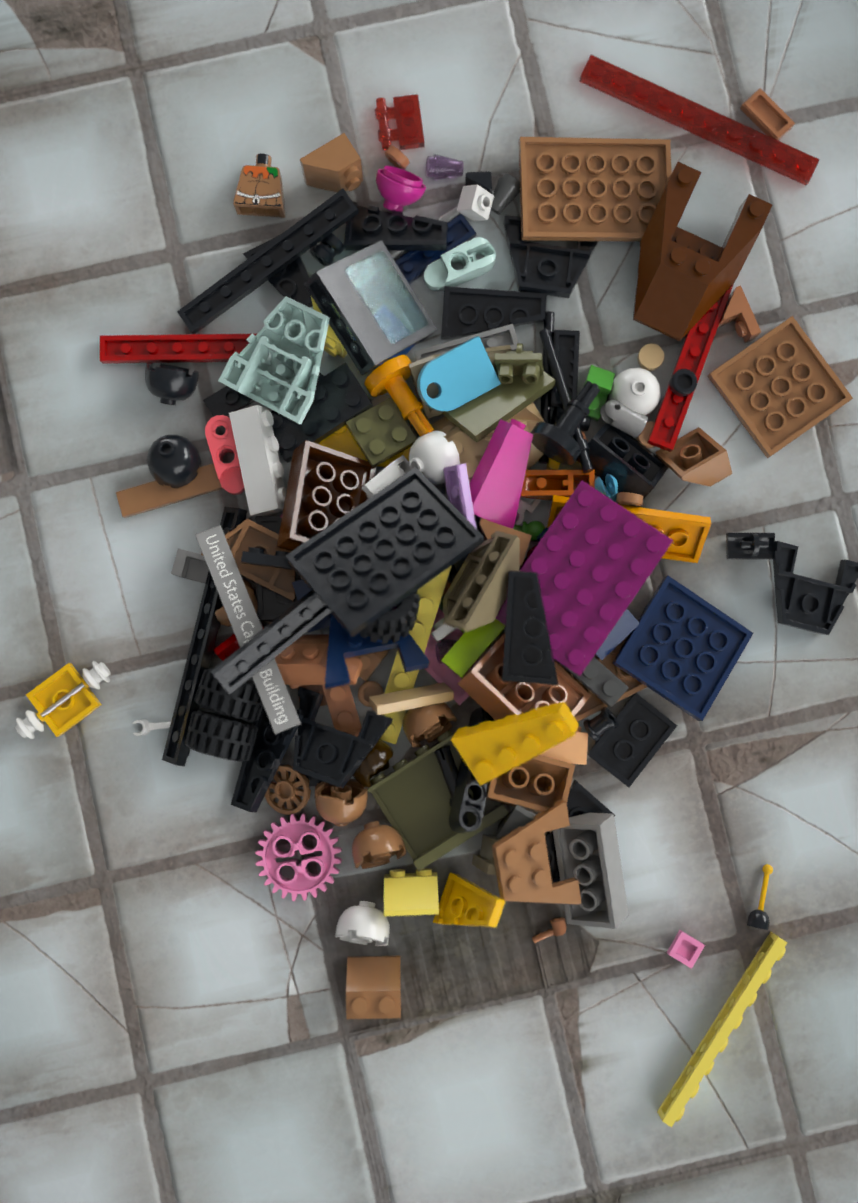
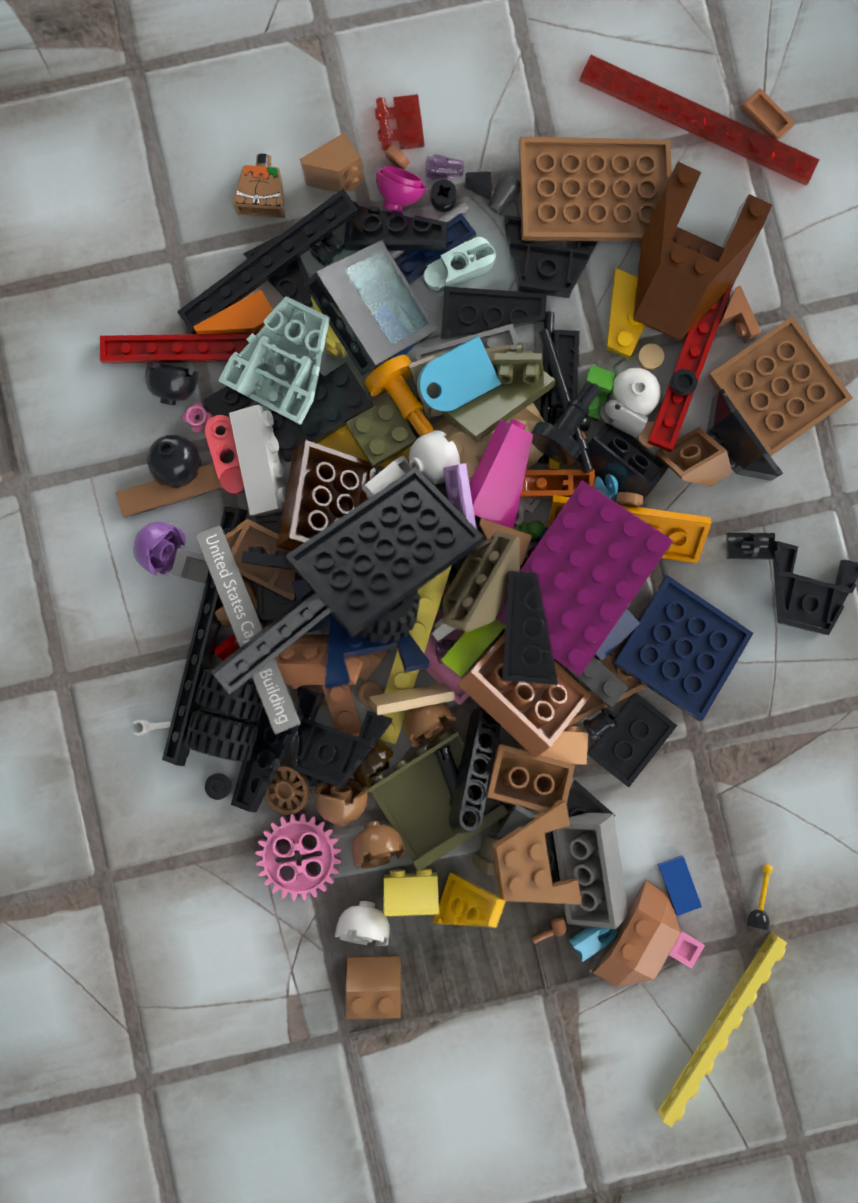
(63, 700): yellow plate -> none
(157, 546): none -> medium lavender cylinder
(192, 412): none -> bright pink plate
(226, 786): none -> black plate
(240, 318): none -> orange slope
(441, 201): none -> black wheel
(475, 203): white plate -> none
(508, 742): yellow wedge -> none
(592, 940): none -> medium azure piece
(622, 329): none -> yellow wing
(641, 939): none -> nougat wedge
(679, 885): none -> blue tile
(743, 447): none -> black wedge

